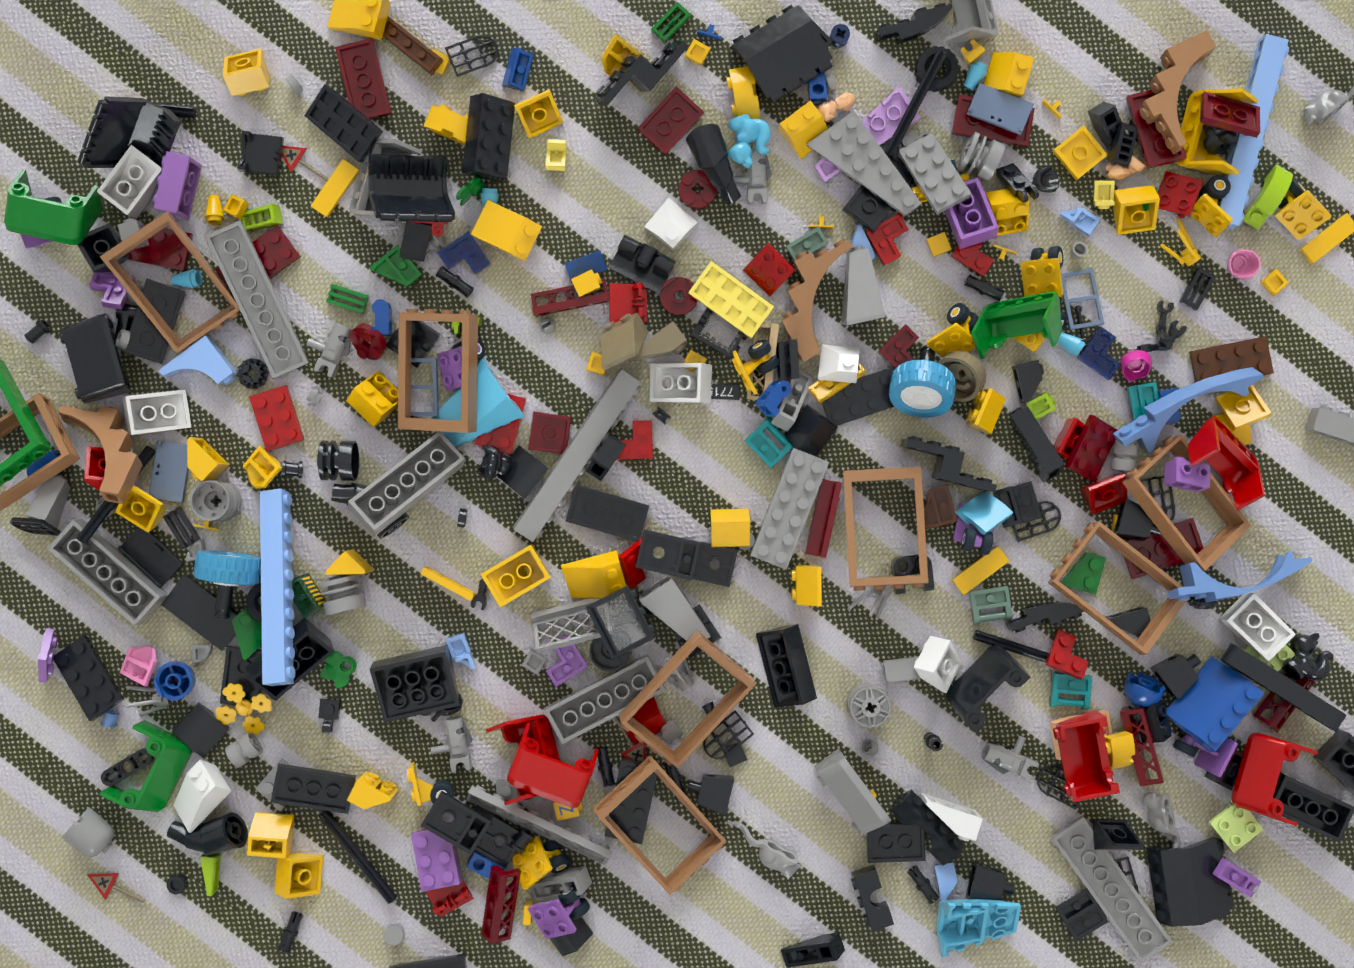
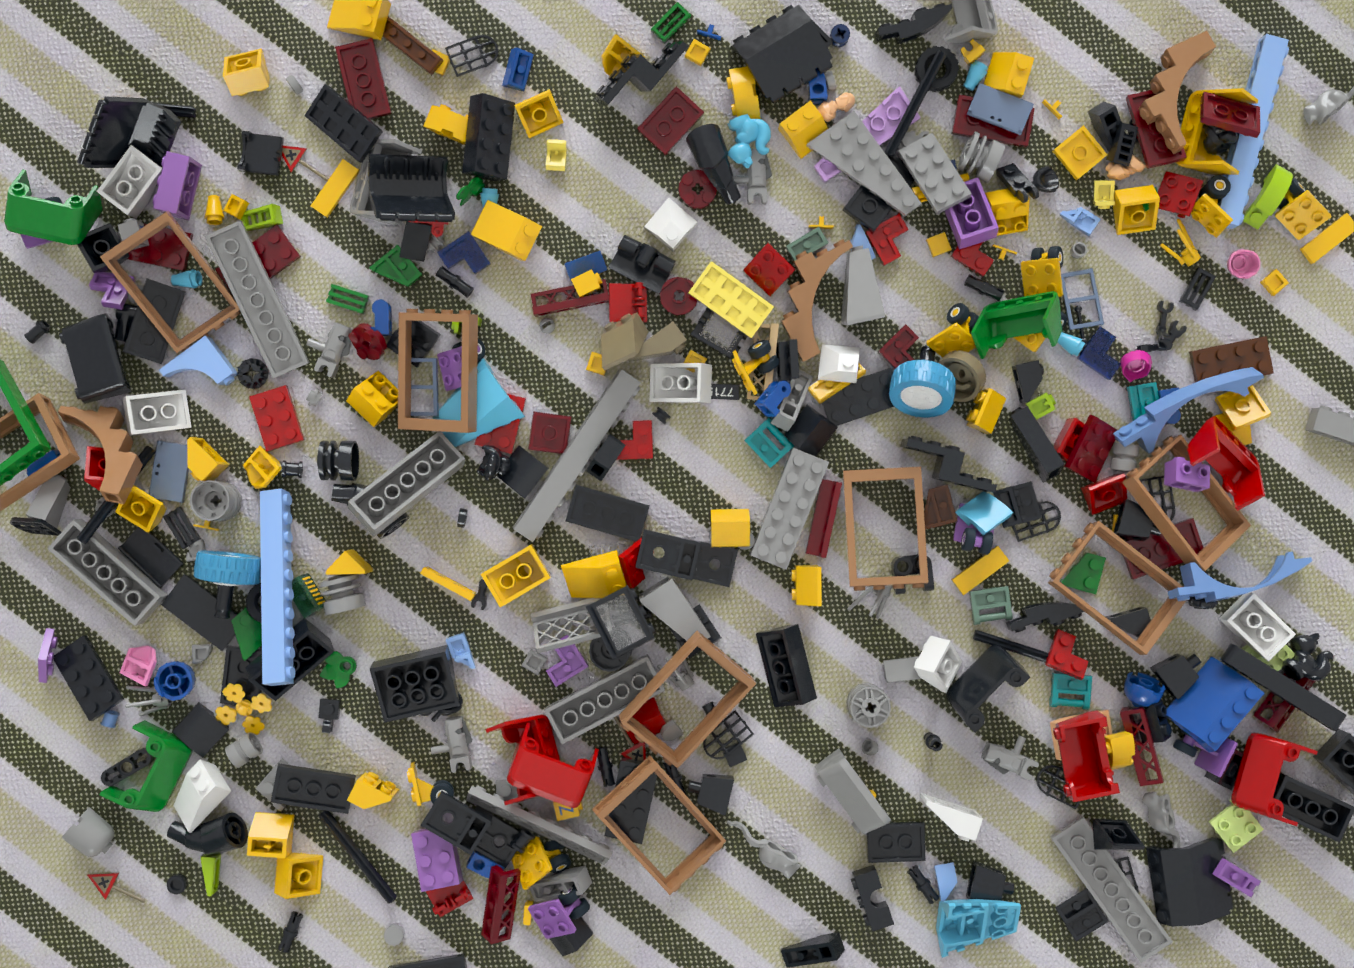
(122, 339): light grey tile -> none
(912, 810): black arch -> none

